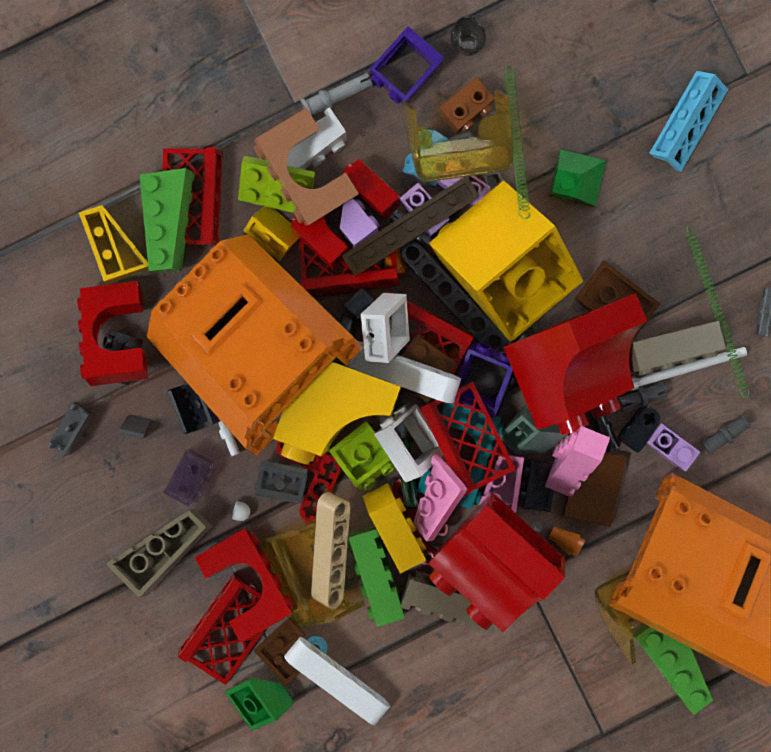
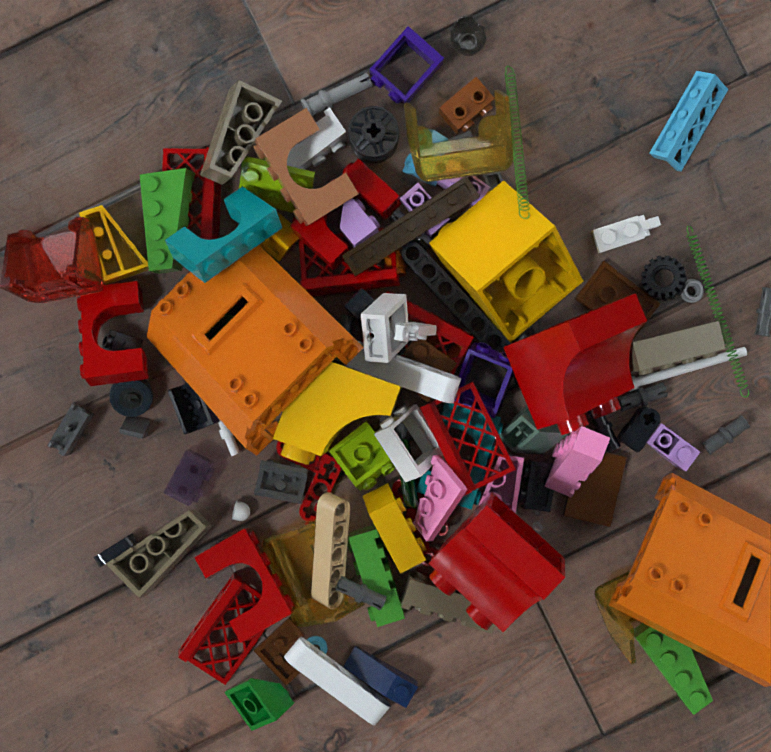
(53, 265): none -> clear red windscreen
(115, 550): none -> black beam
(131, 397): none -> black wheel
(209, 257): none -> teal arch
(240, 123): none -> dark tan wedge
(360, 593): none -> dark grey pin
(373, 149): none -> black wheel
(381, 676): none -> dark blue slope
(413, 331): none -> white hinge
(567, 541): orange cone -> none
(577, 178): green slope -> none
(623, 232): none -> white hinge
(657, 265): none -> black tyre
(699, 291): none -> light grey plate

